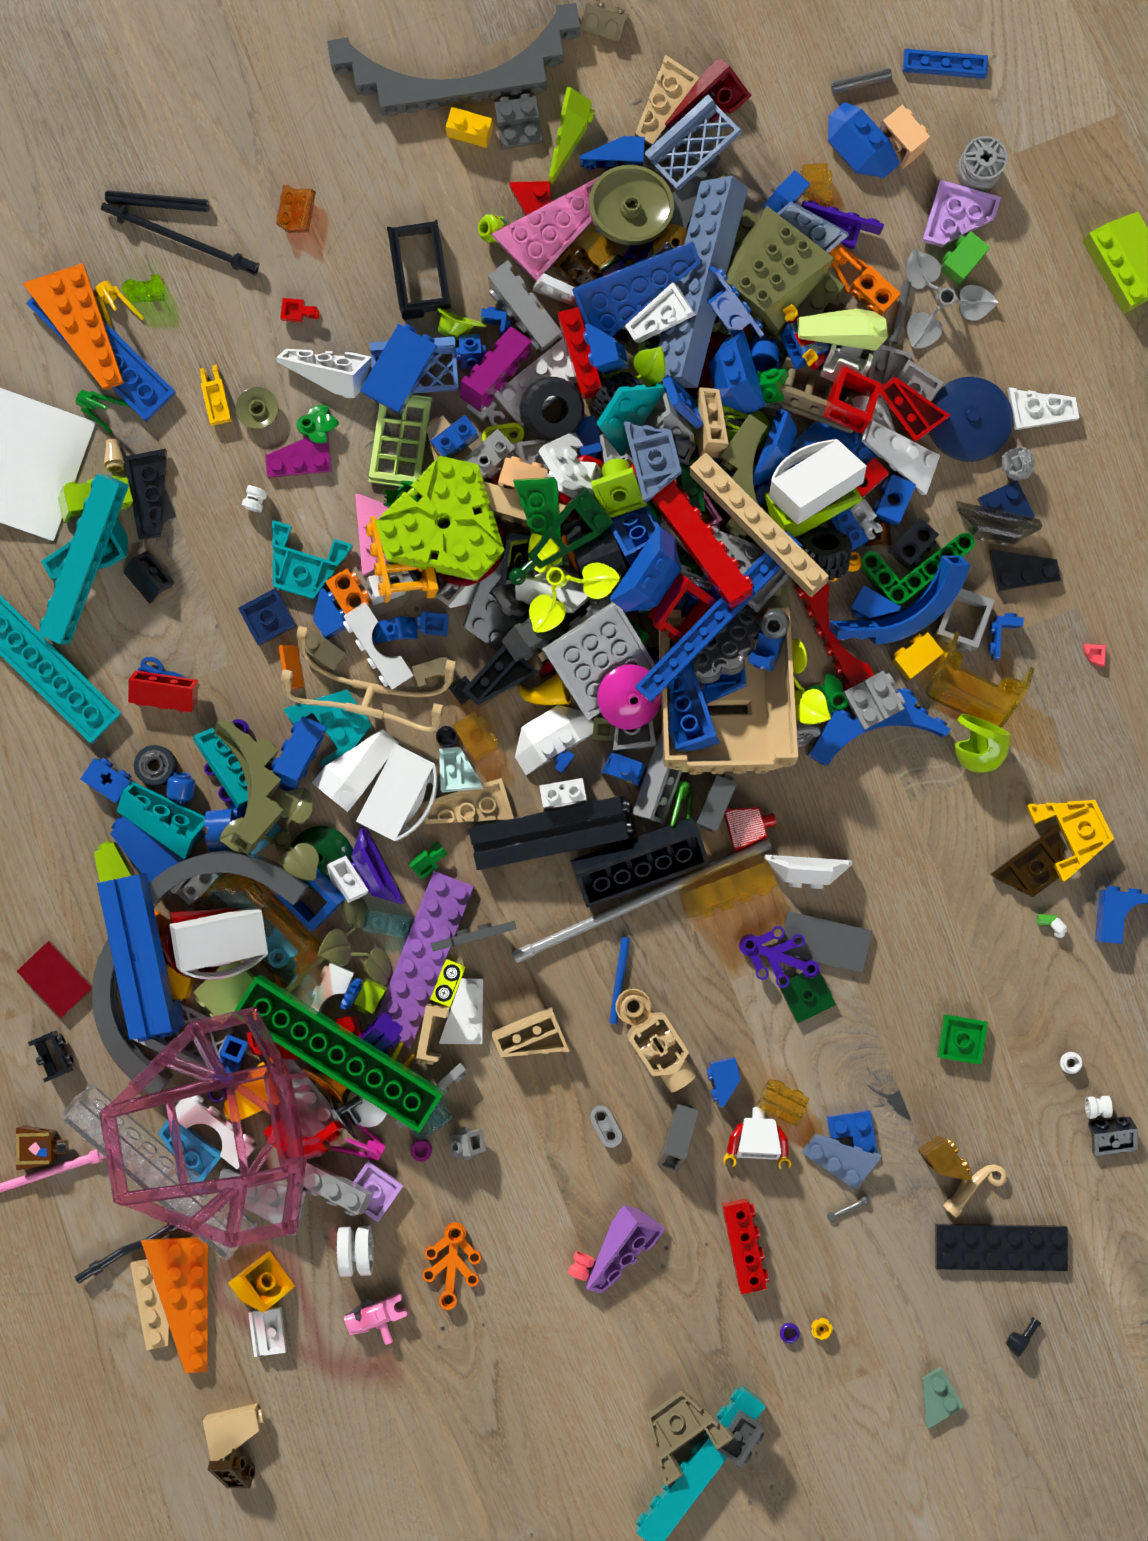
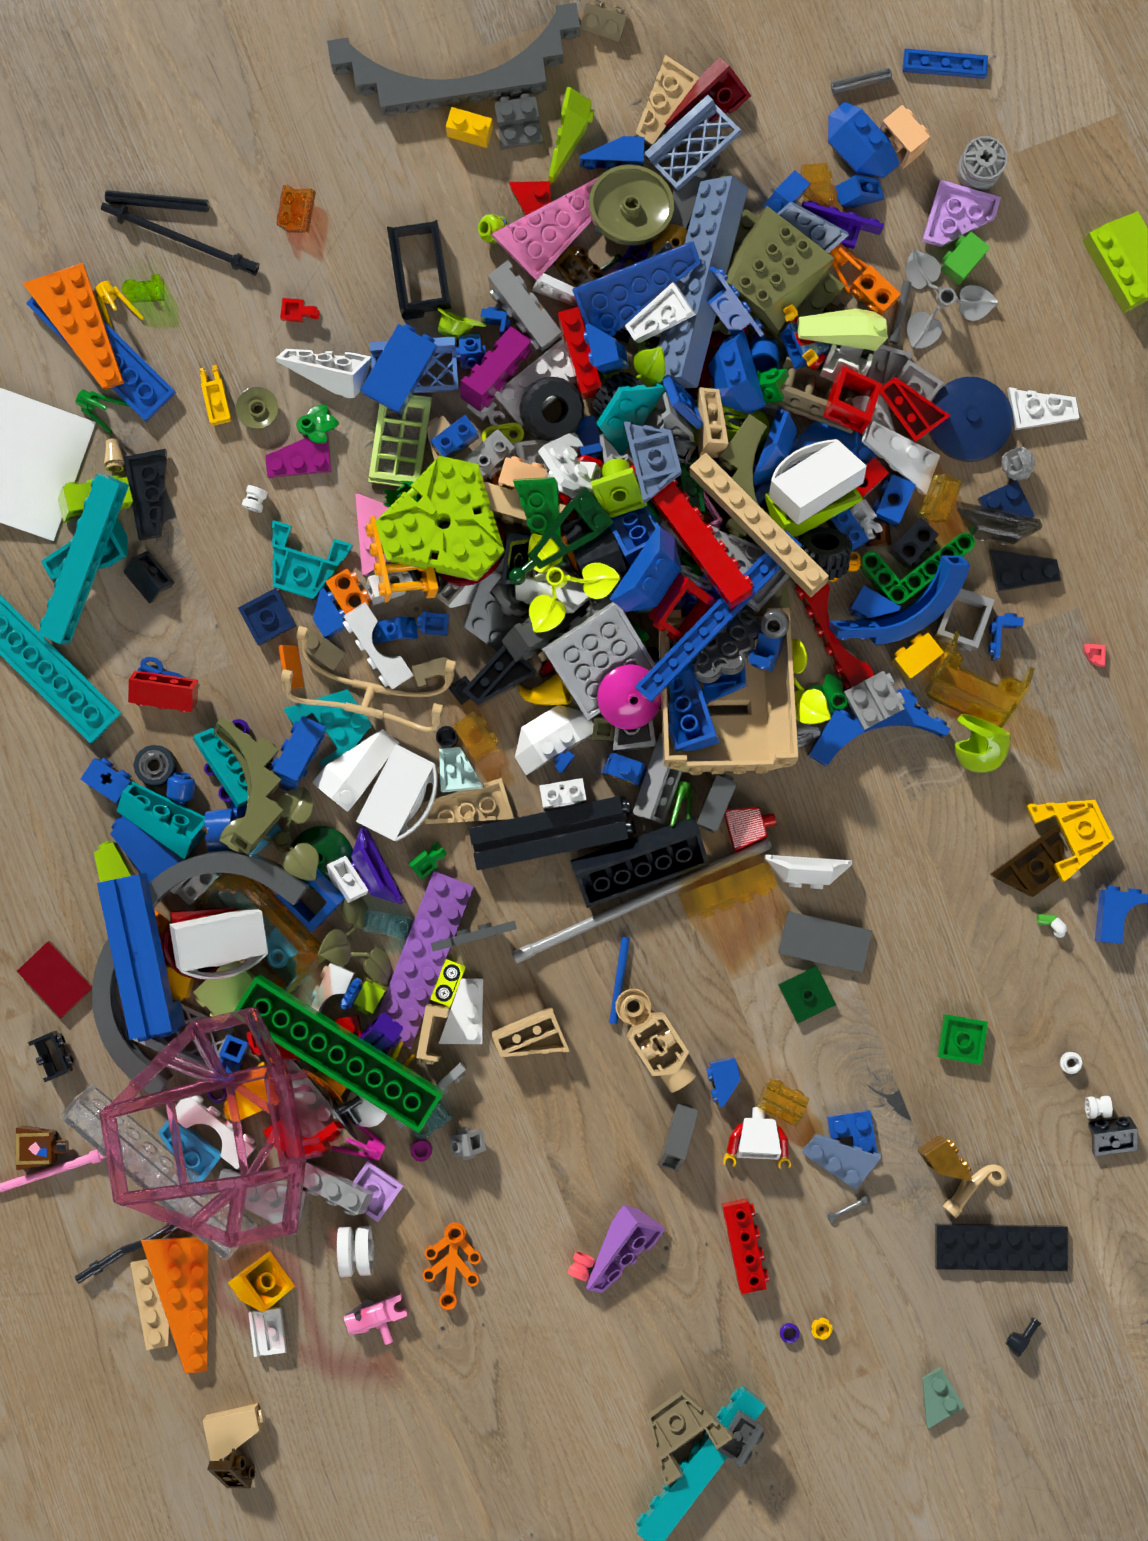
(596, 245): clear yellow piece -> none
(605, 1126): light grey plate -> none
(775, 955): dark purple plant -> none
(859, 191): none -> blue slope
(940, 498): none -> clear yellow brick

